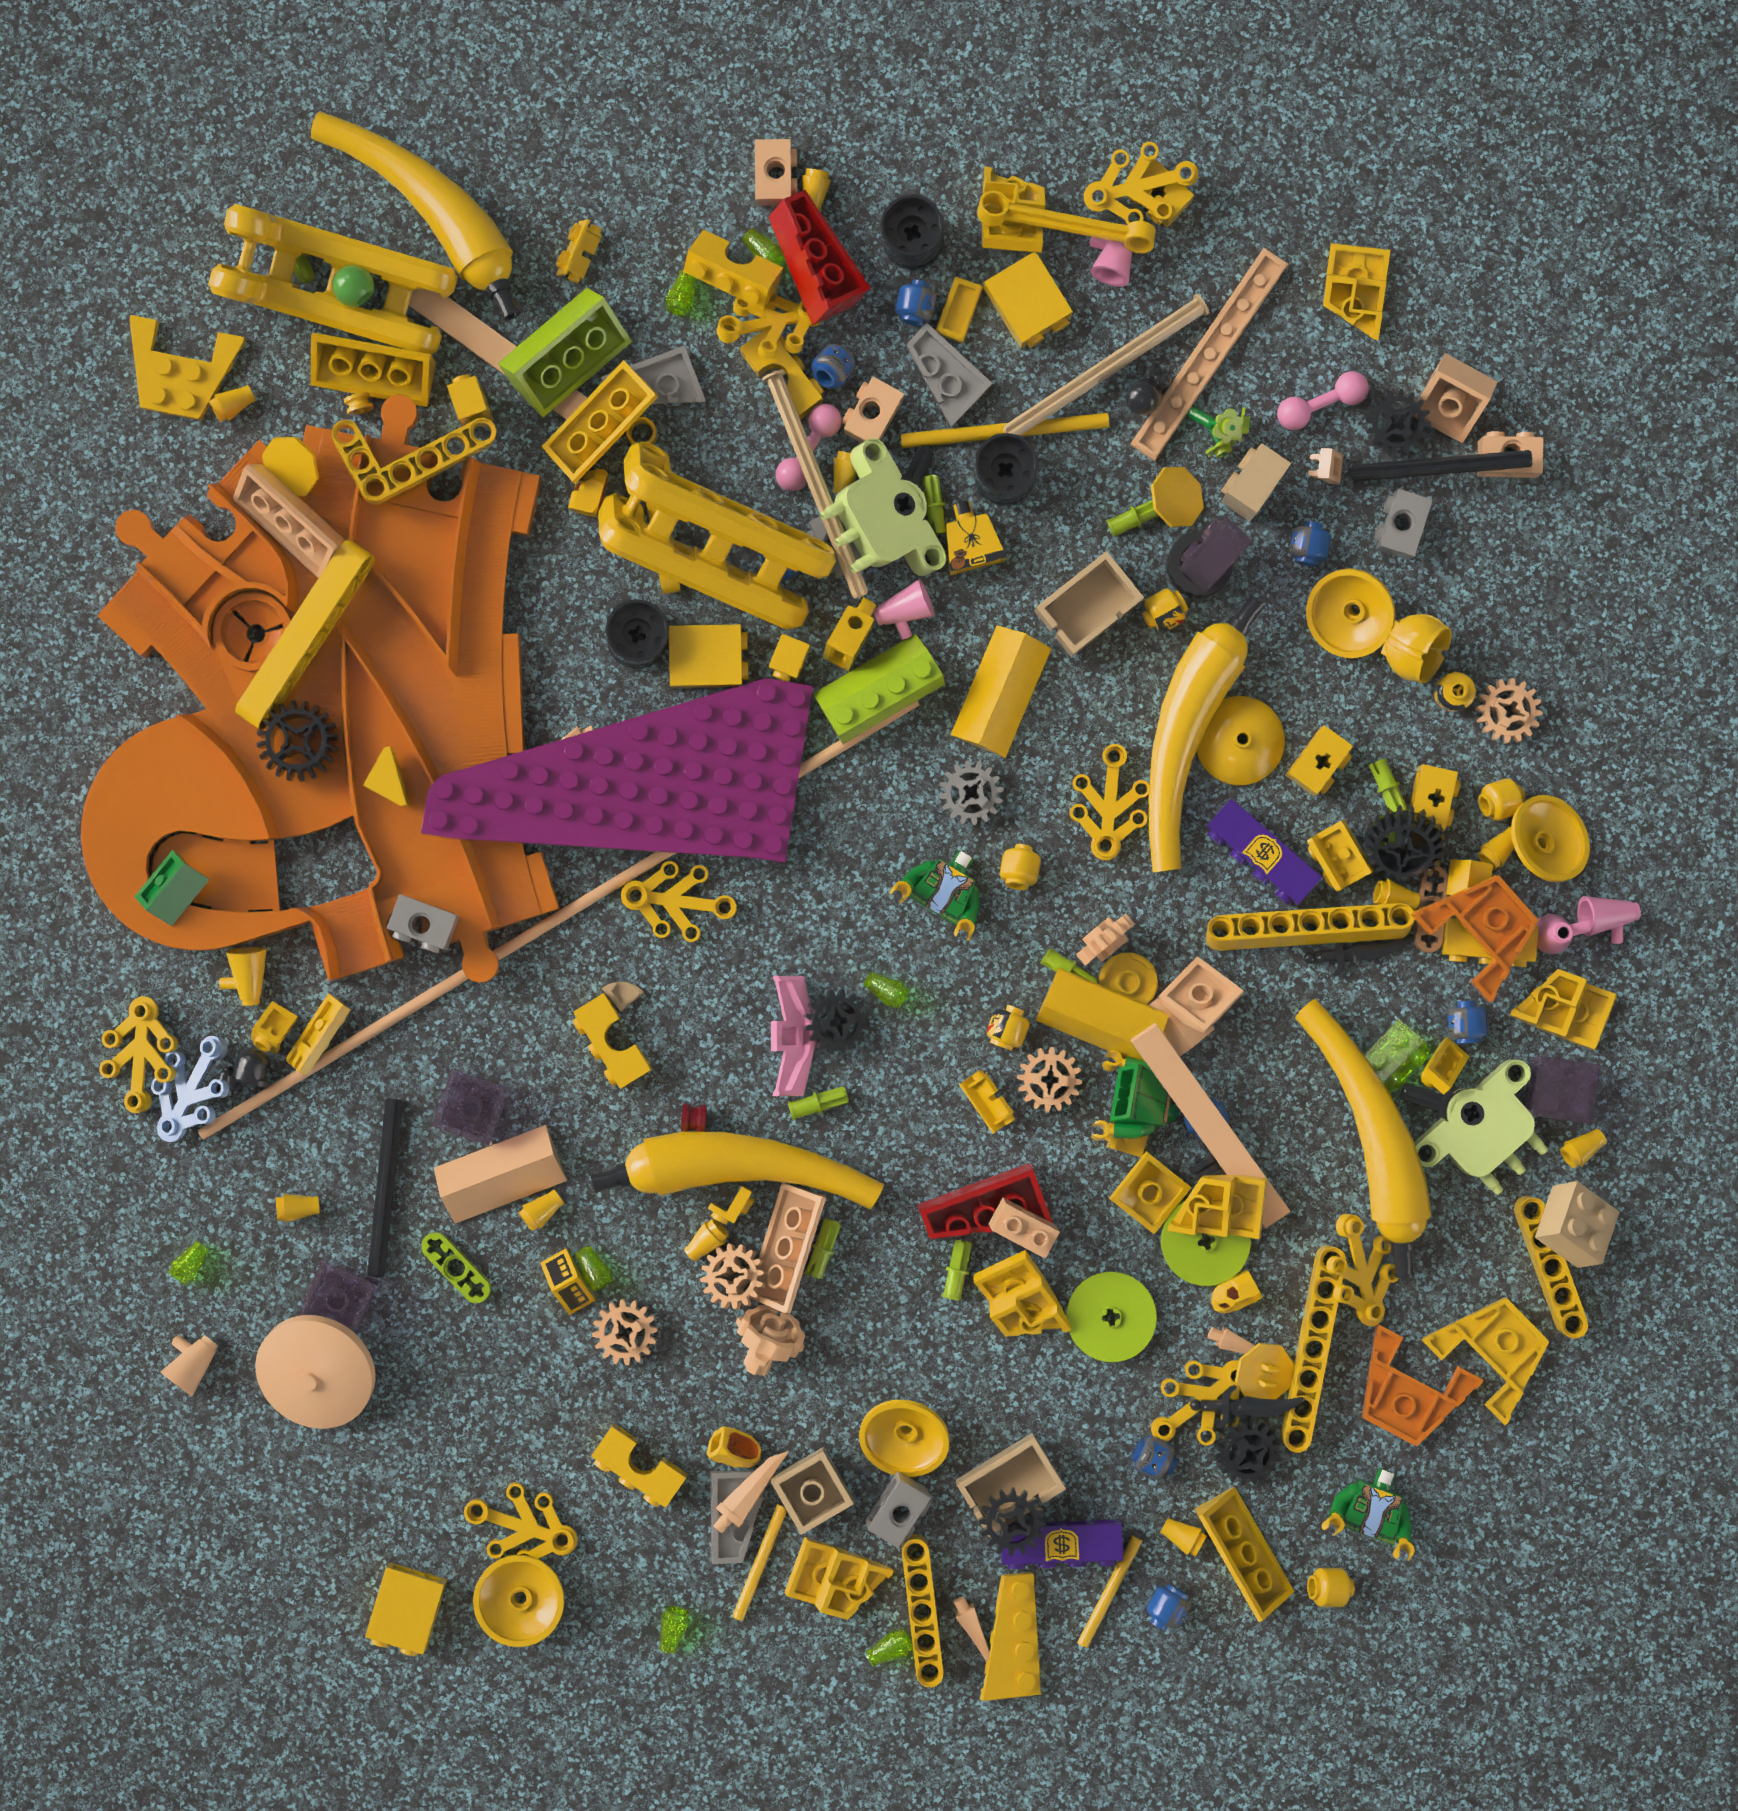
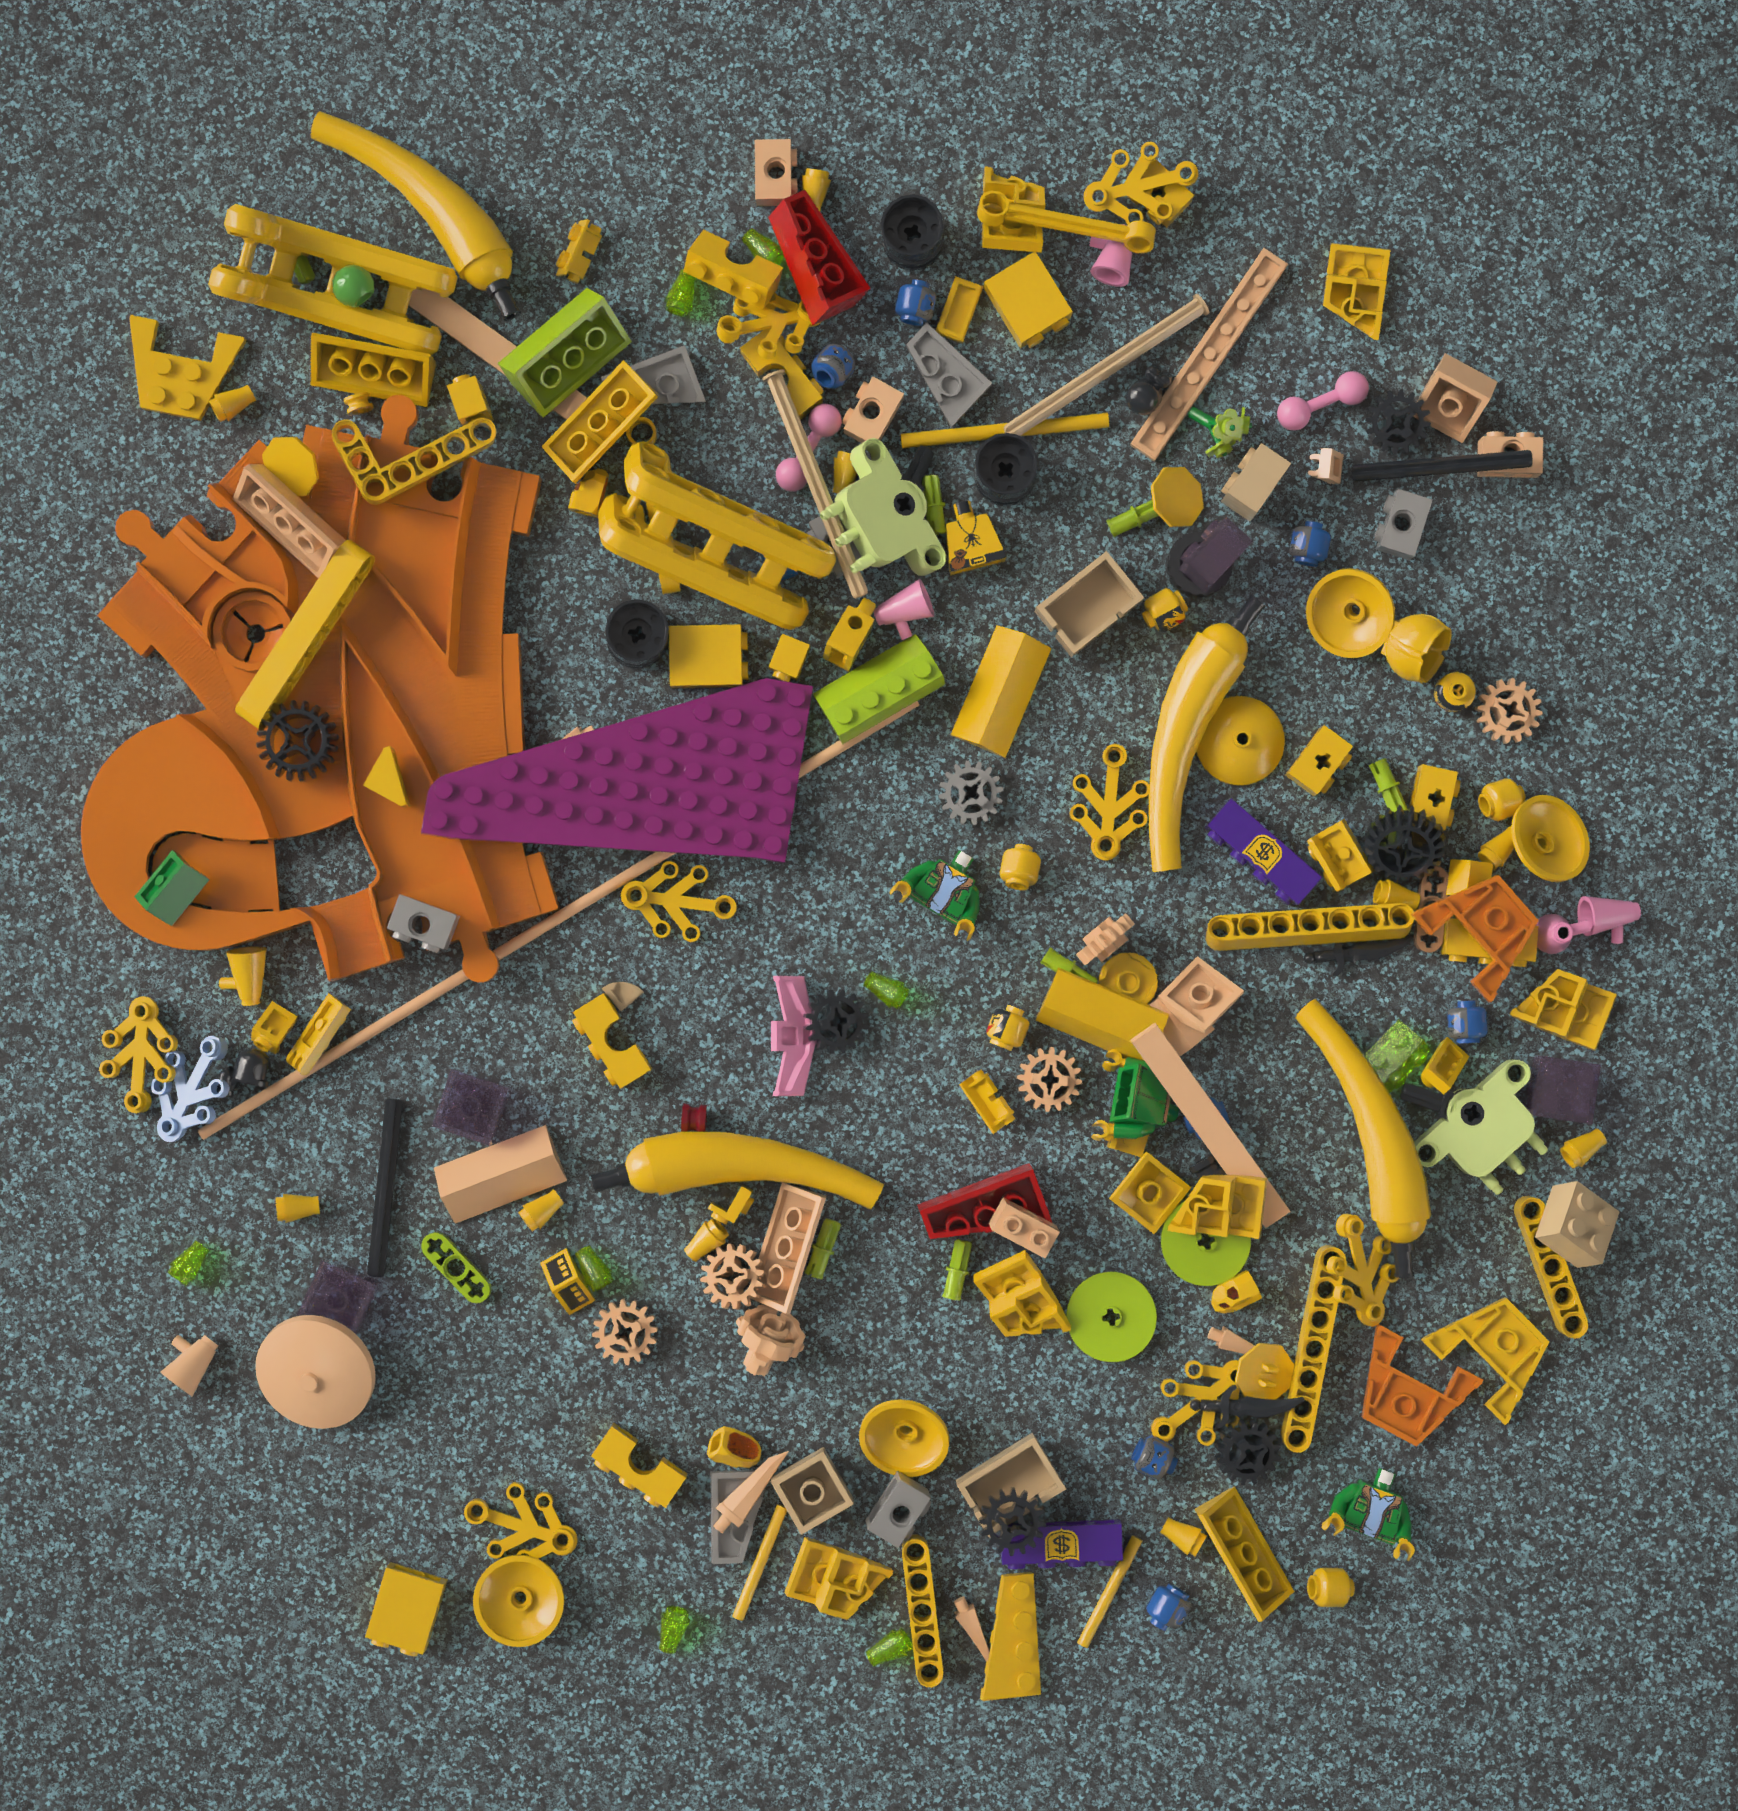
(818, 1102): lime axle -> none

